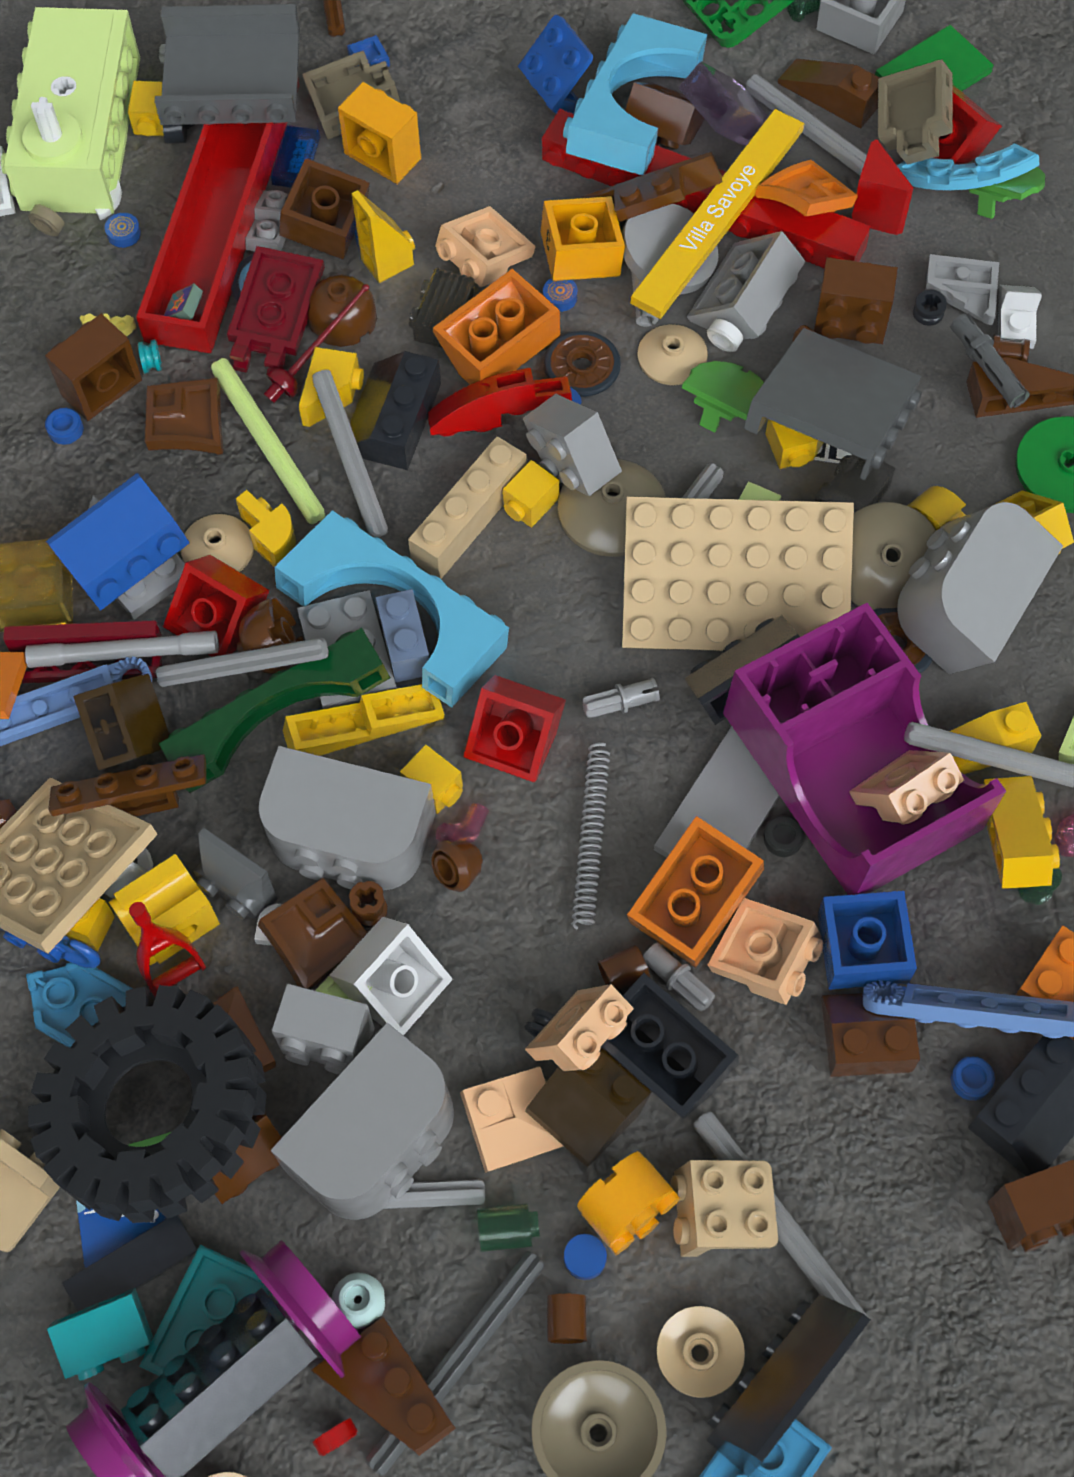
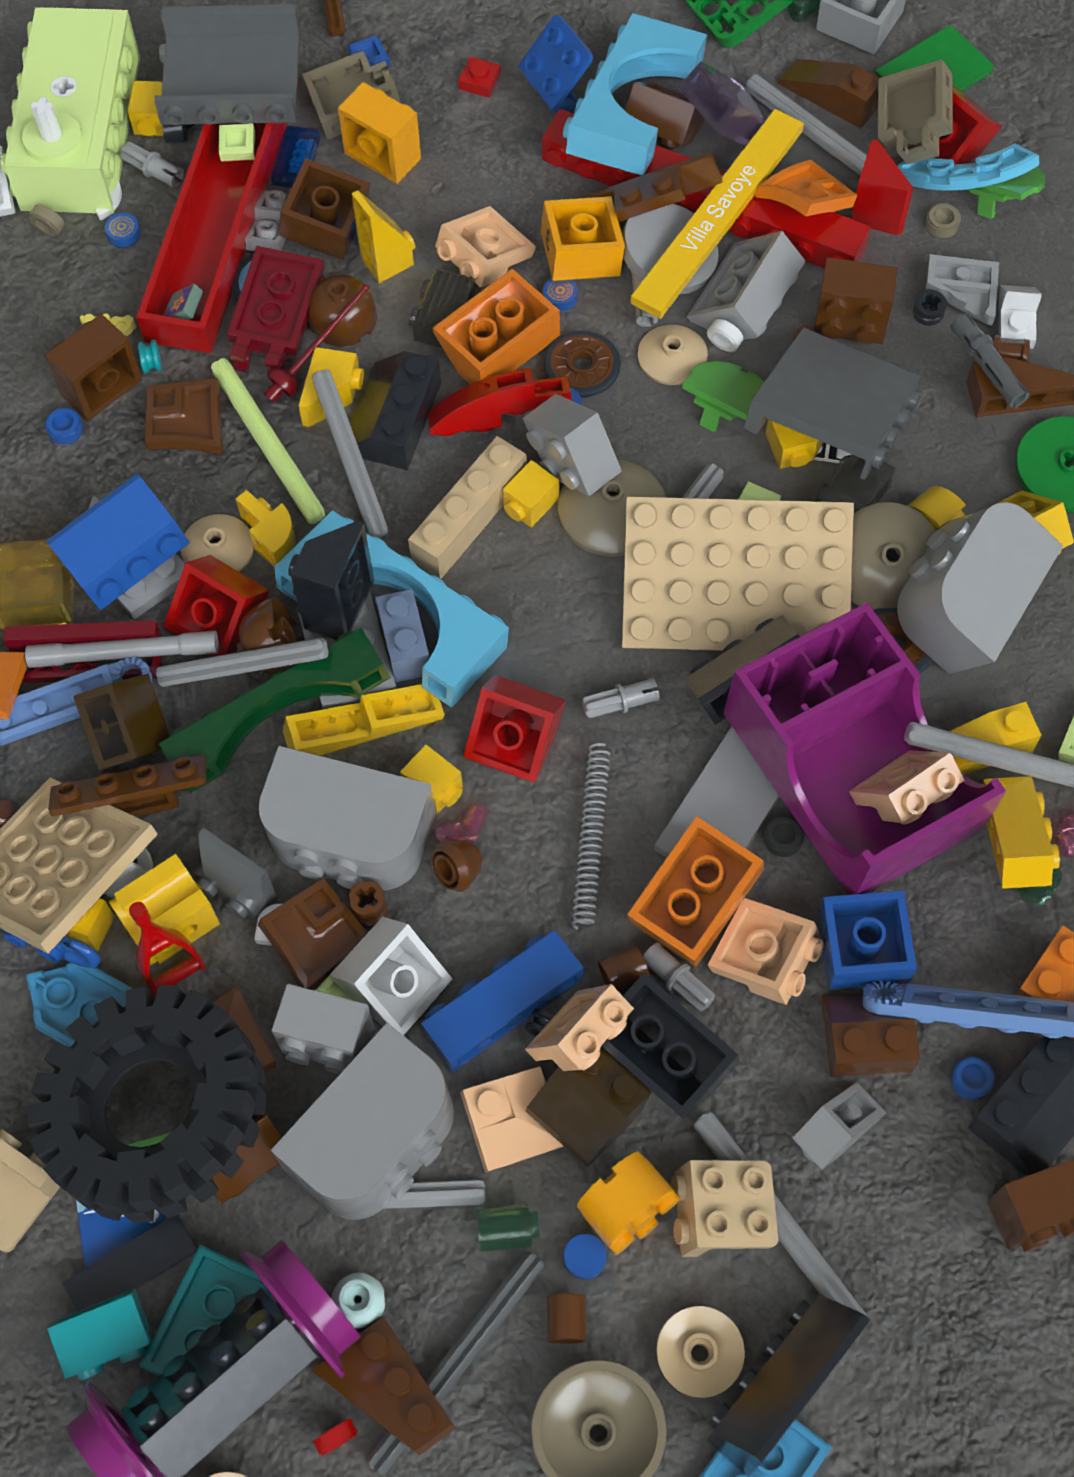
(151, 164): none -> light grey axle
(237, 142): none -> yellowish green tile
(332, 579): none -> black slope
(479, 76): none -> red plate
(502, 1000): none -> blue brick
(838, 1125): none -> light grey slope
(942, 220): none -> dark tan tile

